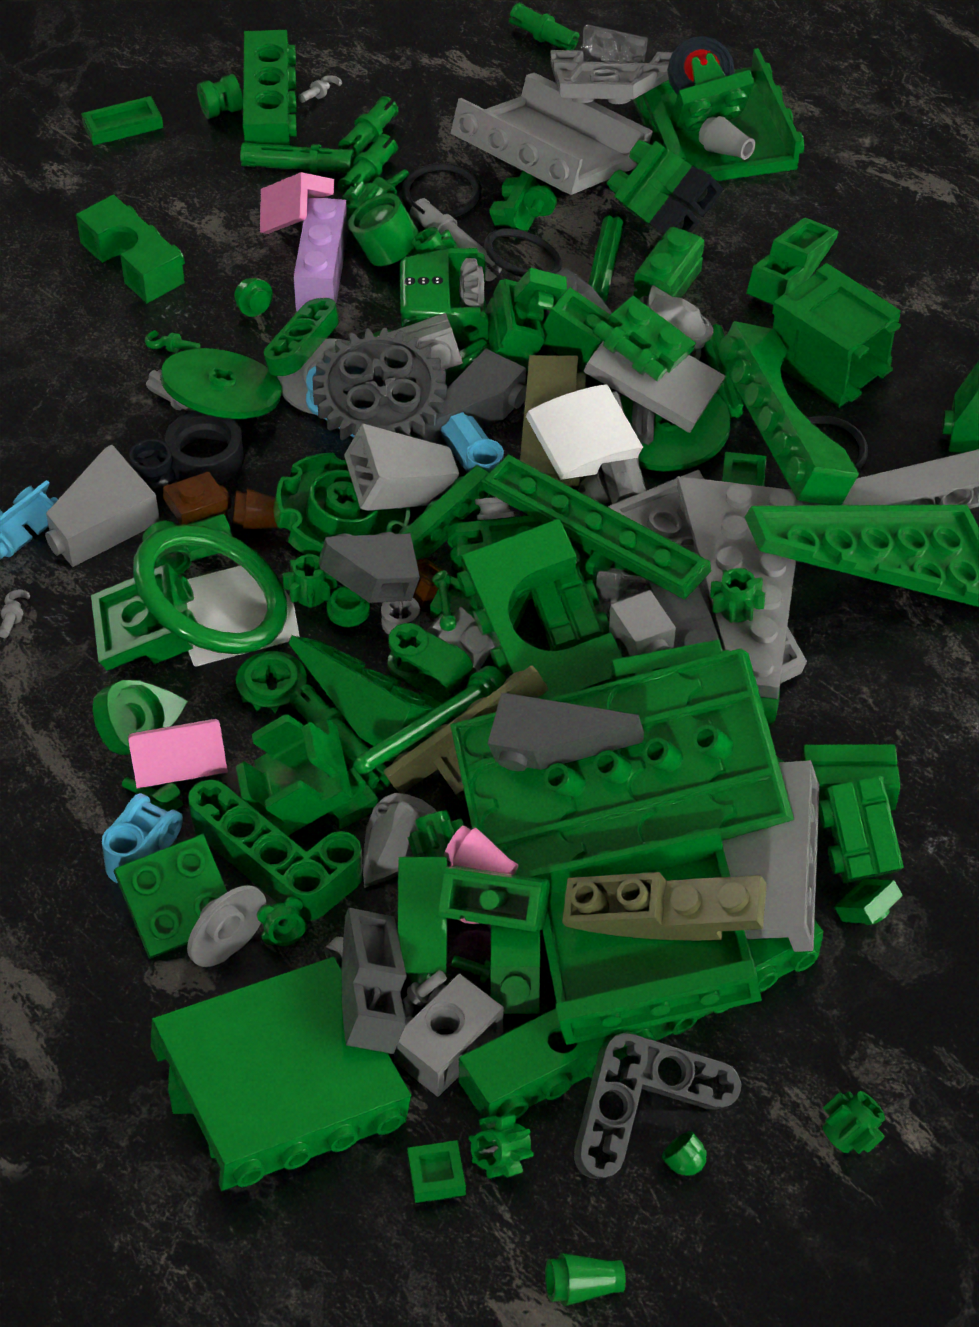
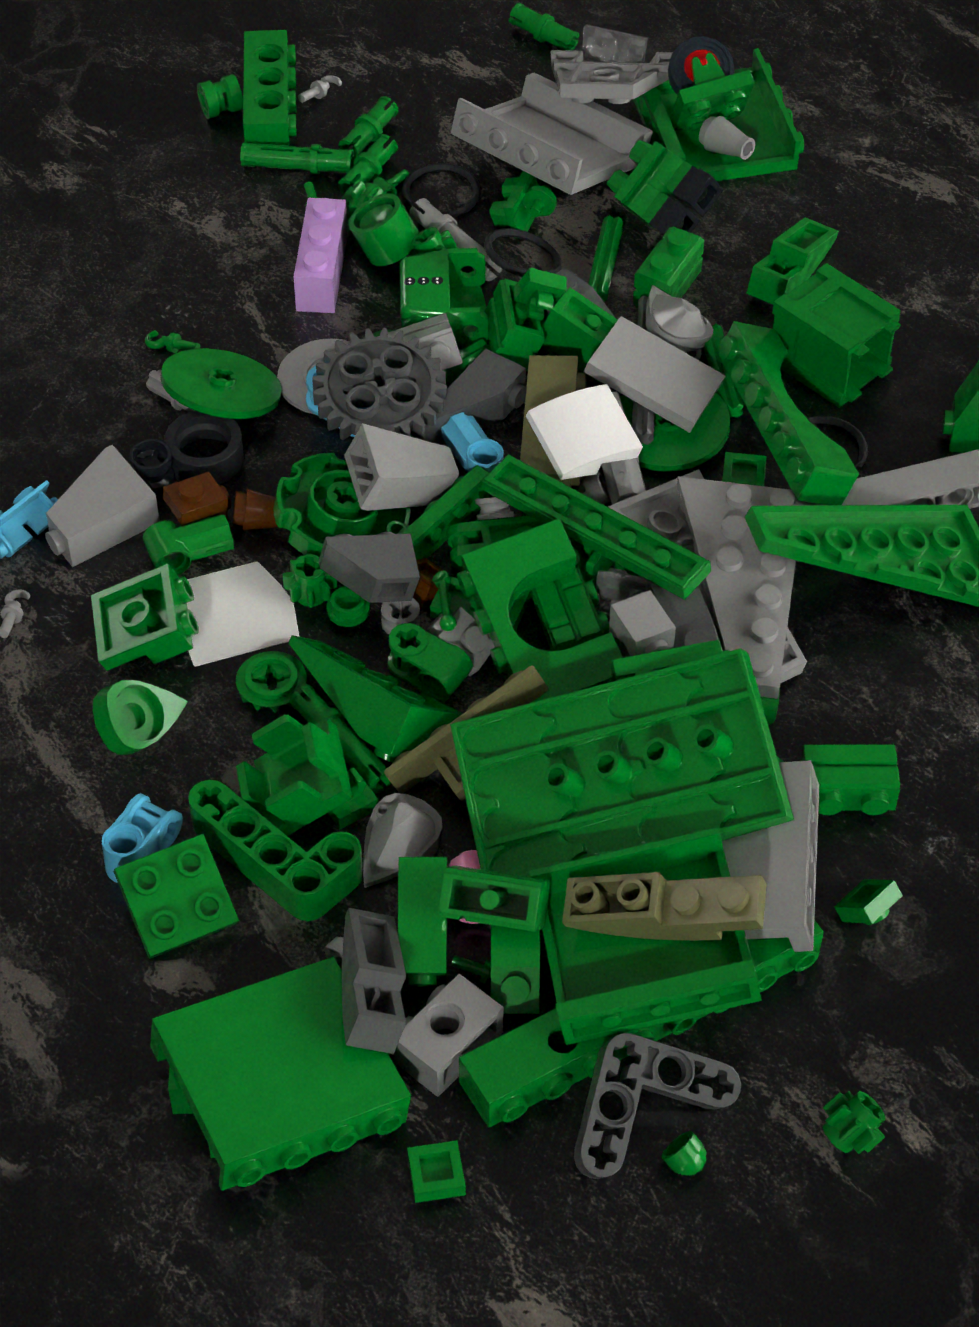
(122, 120): green tile -> none
(148, 261): green arch -> none
(164, 797): green hand -> none
(177, 753): bright pink panel -> none
(190, 630): green wedge -> none
(225, 926): light grey dish -> none
(253, 296): green plate -> none
(284, 932): green plate -> none
(286, 200): bright pink panel -> none
(301, 336): green beam -> none
(419, 993): light grey hand -> none
(433, 834): green gear -> none
(471, 284): light grey gear -> none
(475, 850): bright pink cone -> none
(479, 686): green piece -> none
(500, 1146): green gear -> none
(549, 732): dark grey slope -> none
(582, 1278): green cone -> none
(644, 339): green plate -> none
(737, 595): green gear -> none
(860, 830): green brick -> none

